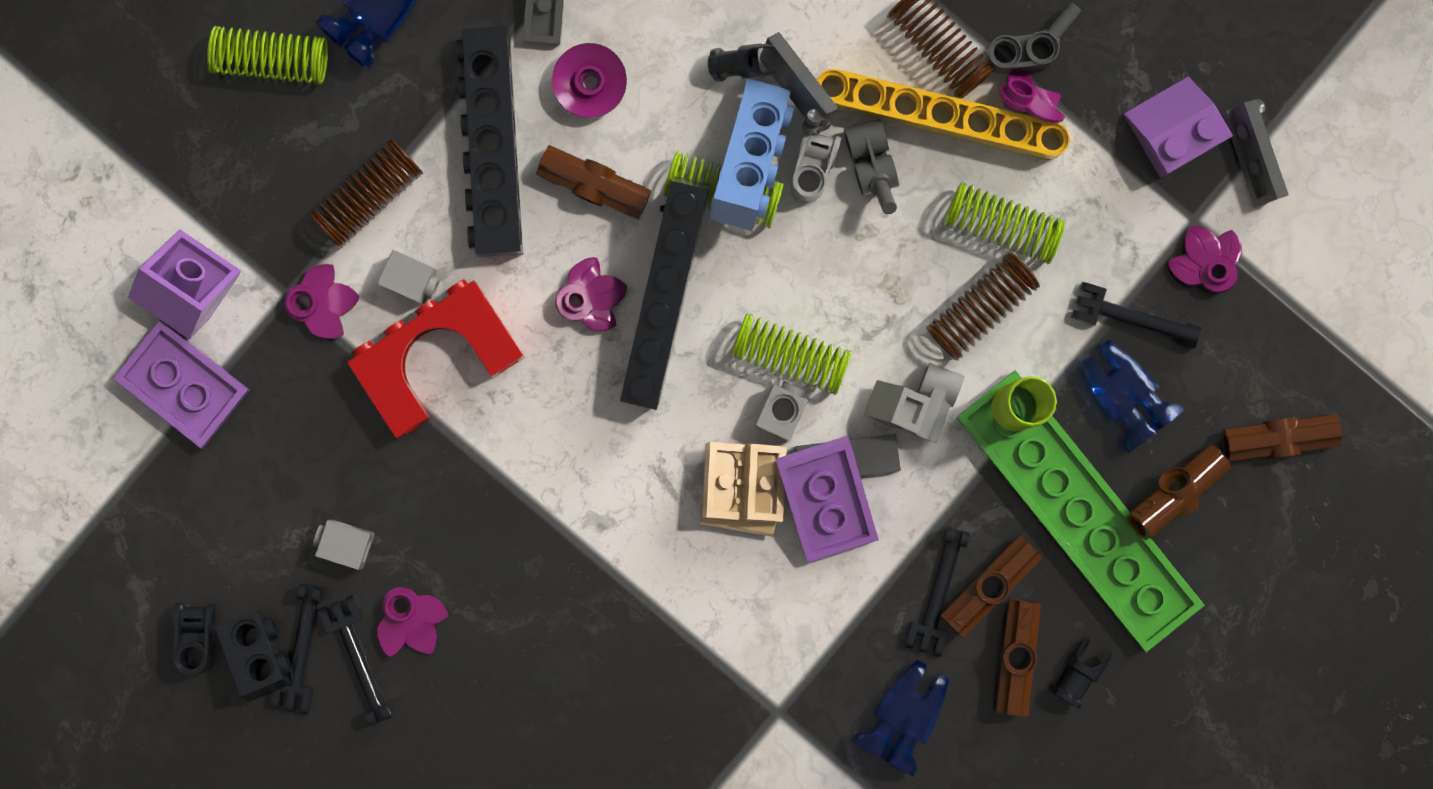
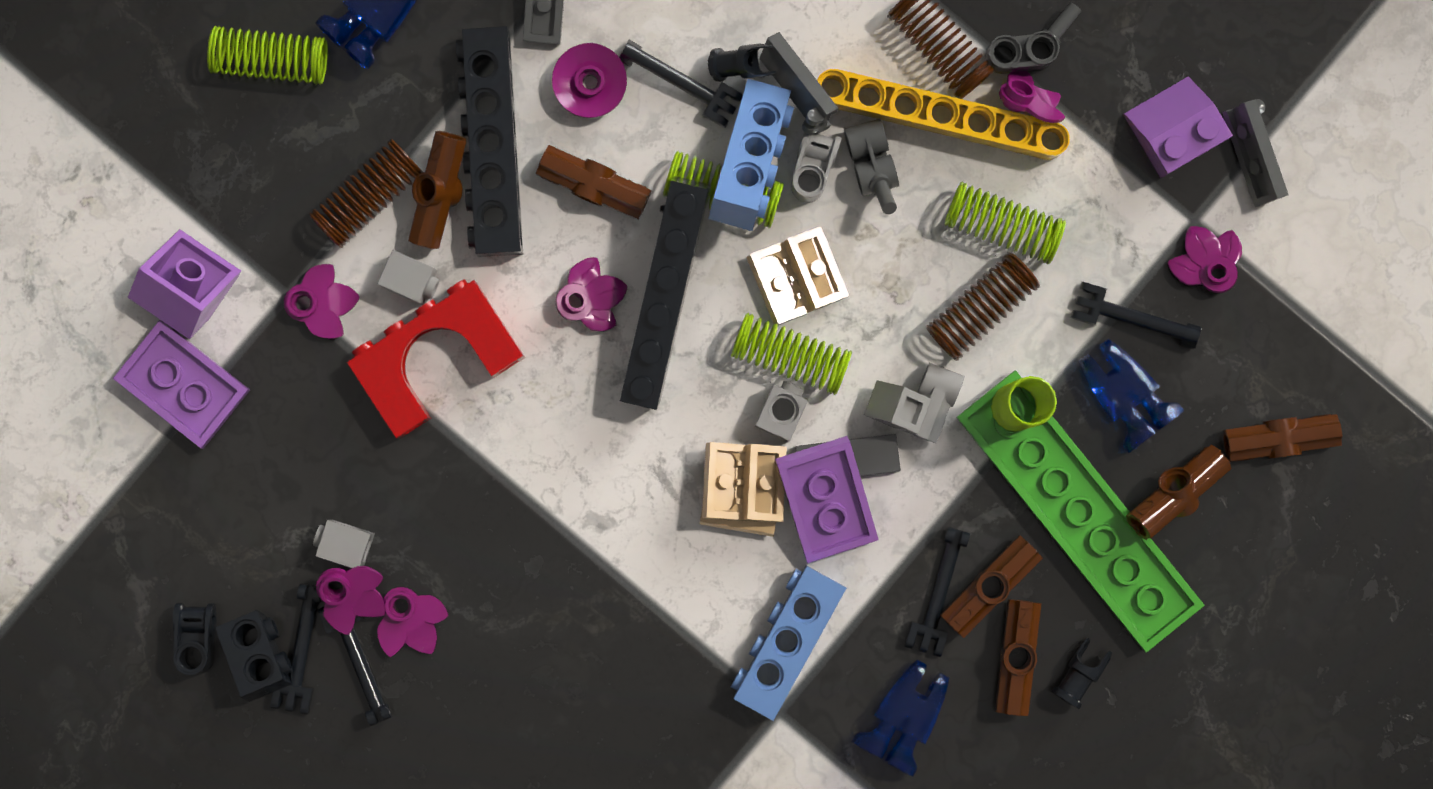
(354, 598): none -> magenta plate
(437, 189): none -> reddish brown piece
(714, 99): none -> black hinge
(770, 697): none -> medium blue brick
(797, 276): none -> slope

